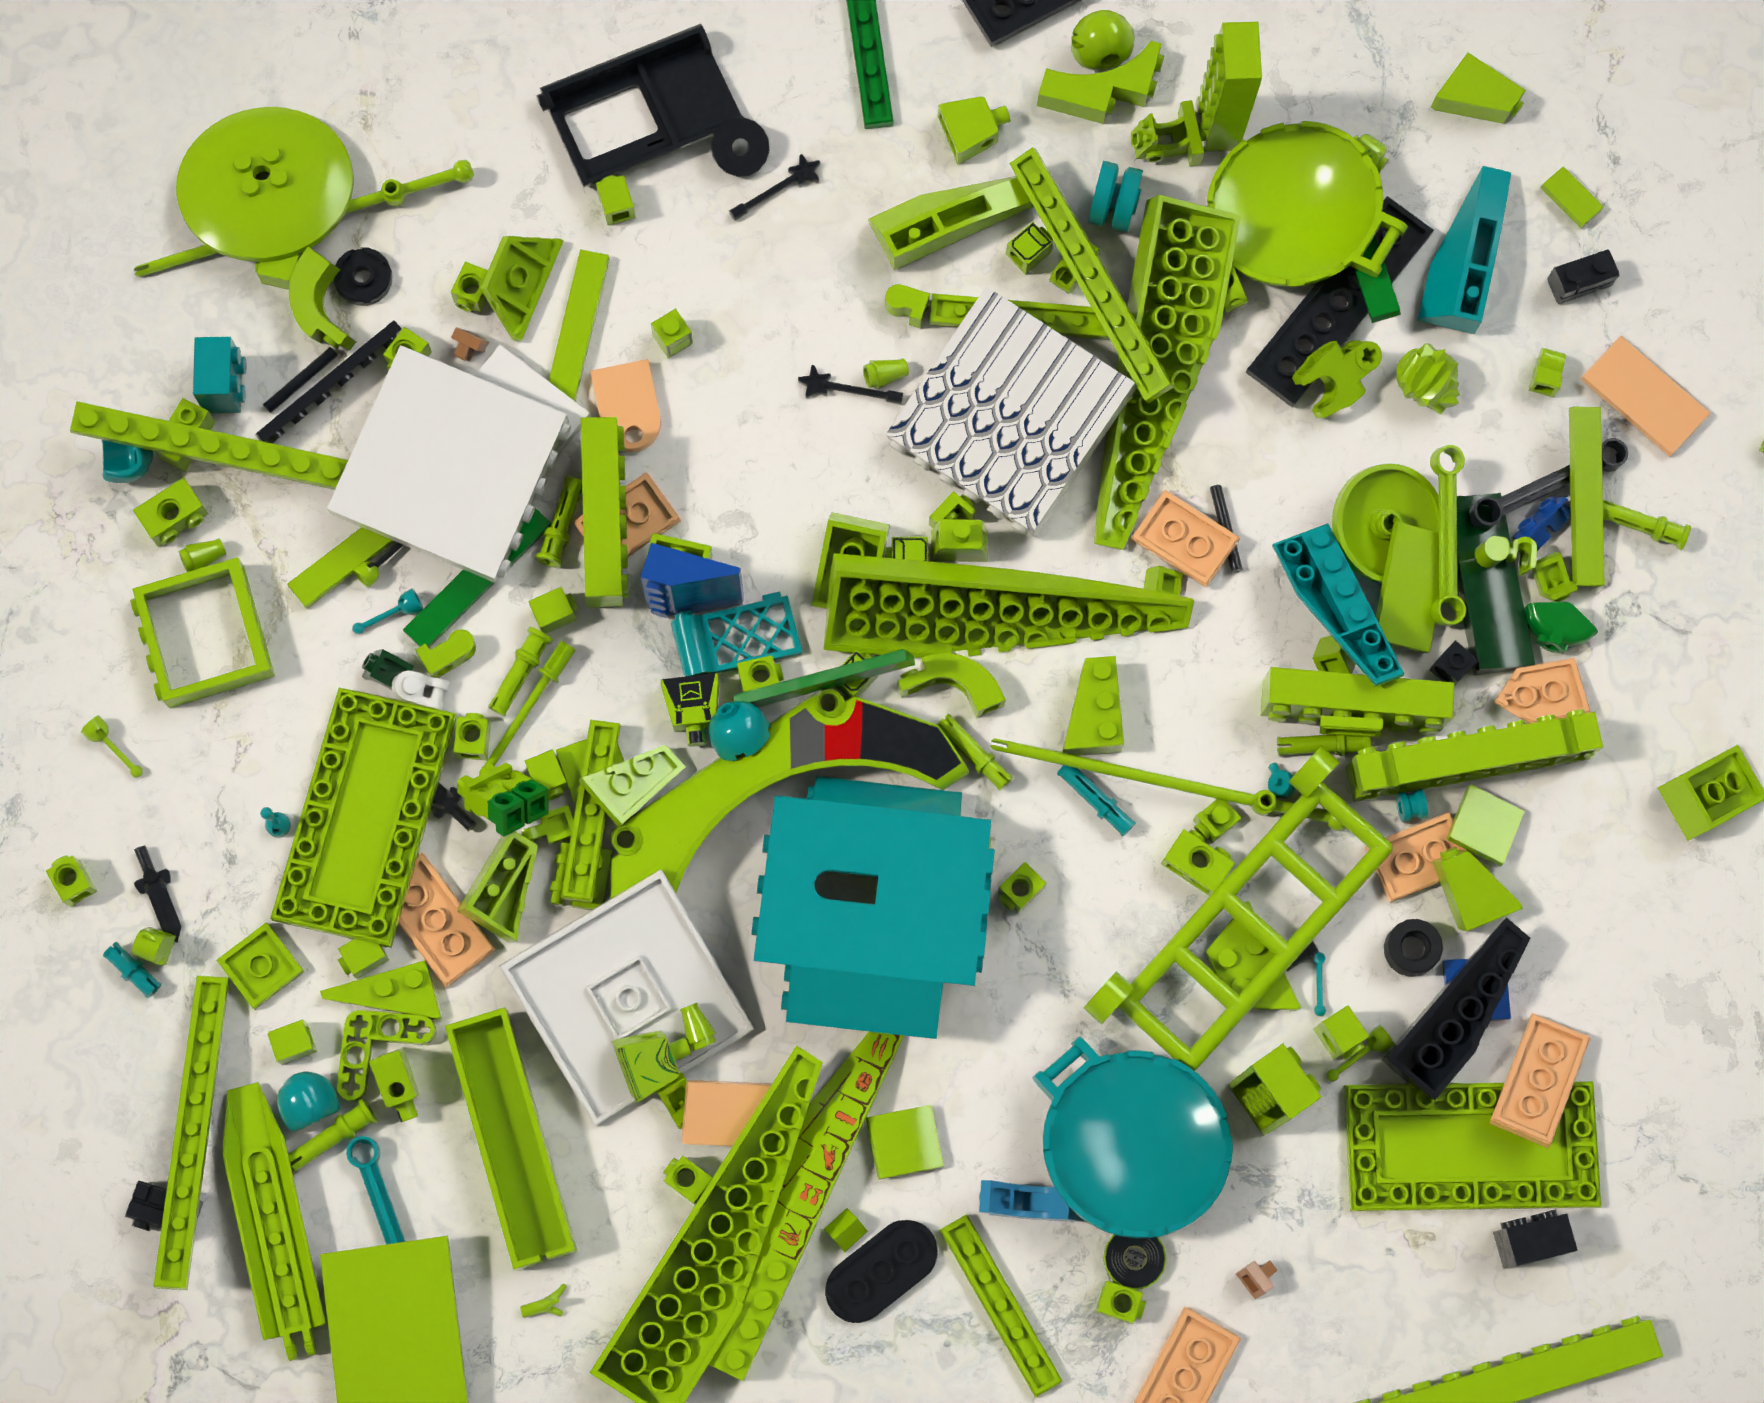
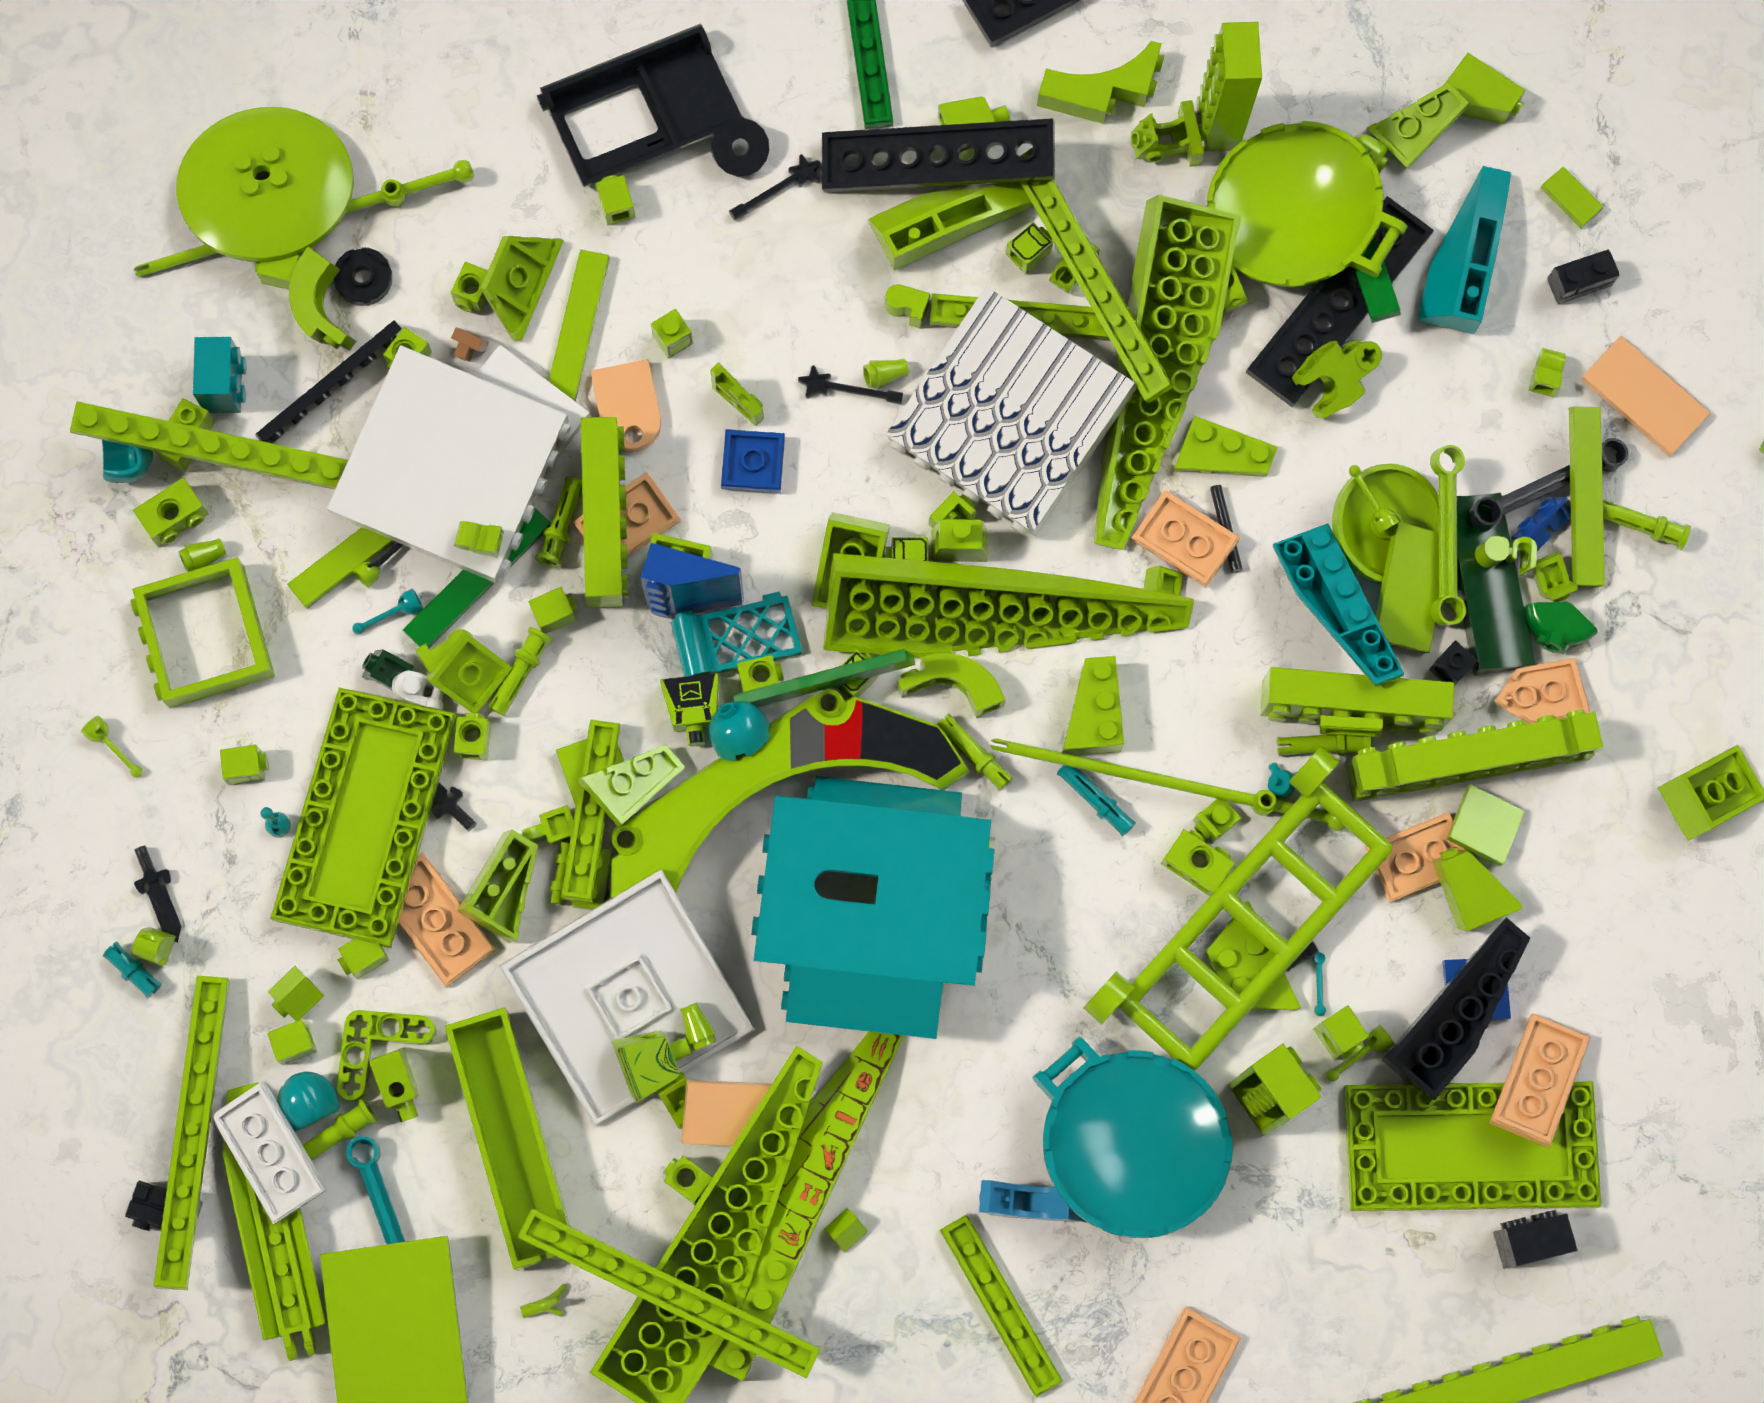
(80, 889): lime brick -> none
(243, 764): none -> lime brick
(260, 965): lime tile -> none
(269, 1152): none -> white tile
(294, 994): none -> lime brick
(300, 379): black bar -> none
(397, 990): lime wing -> none
(469, 673): none -> lime plate
(479, 538): none -> lime leg
(504, 797): hips -> none
(547, 771): lime brick -> none
(550, 671): lime piece -> none
(669, 1293): none -> lime plate
(736, 395): none -> lime wing
(753, 461): none -> blue plate
(881, 1271): black tile -> none
(904, 1142): lime slope -> none
(951, 170): none -> black plate
(1024, 875): lime brick -> none
(1102, 41): lime piece -> none
(1106, 1302): lime brick -> none
(1115, 196): teal wheel -> none
(1134, 1261): black tile -> none
(1223, 450): none -> lime wing
(1257, 1277): medium nougat tile -> none
(1331, 657): lime panel -> none
(1383, 517): none -> lime hinge
(1395, 955): black tyre -> none
(1412, 805): teal wheel -> none
(1418, 126): none -> lime wing
(1429, 377): lime hair -> none

